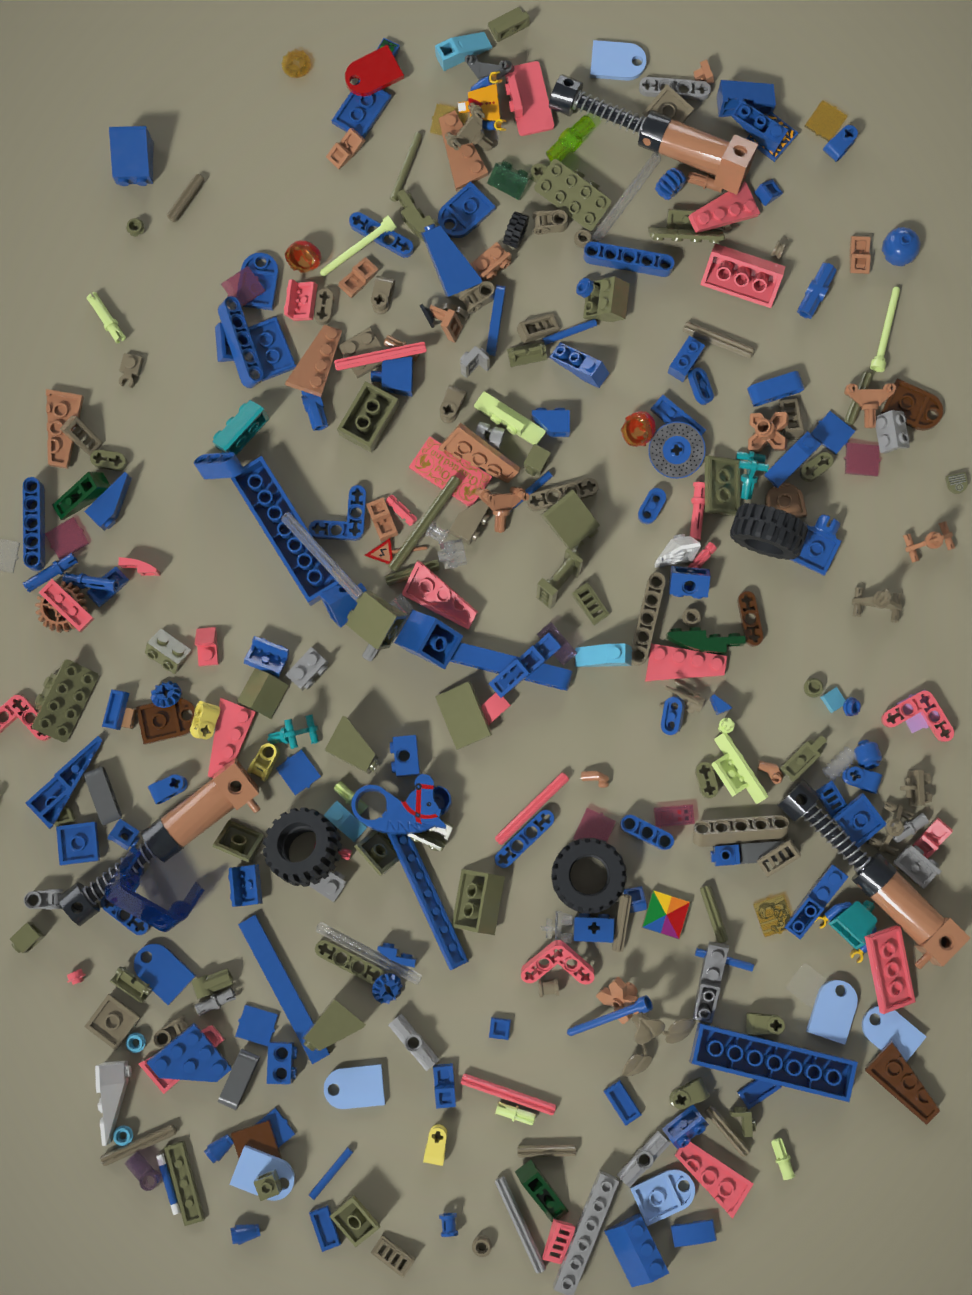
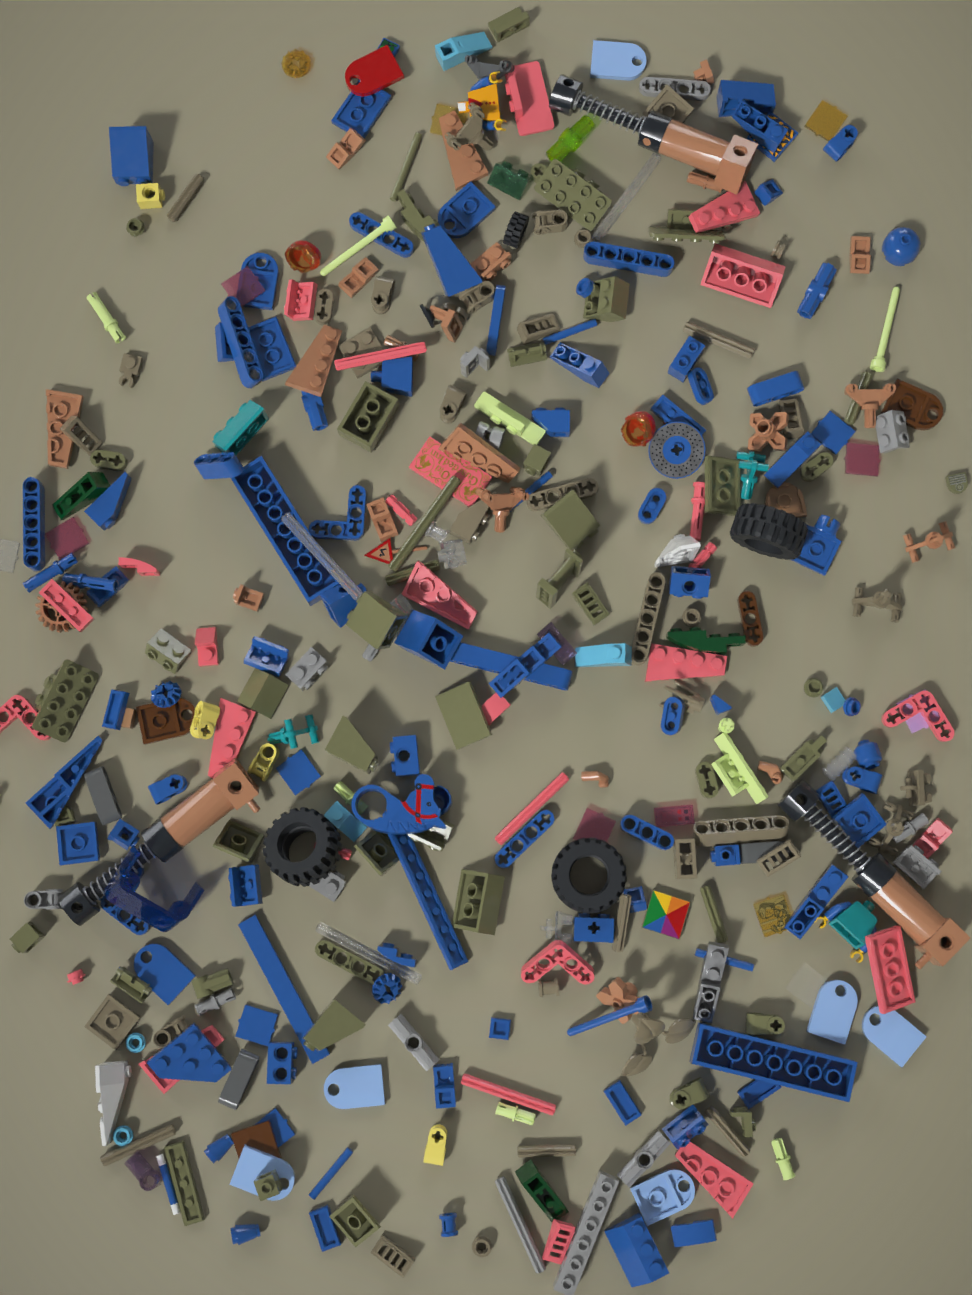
(145, 190): none -> light yellow brick
(248, 598): none -> nougat bracket
(670, 183): blue gear -> none
(685, 859): none -> dark tan brick
(899, 1079): reddish brown wing -> none

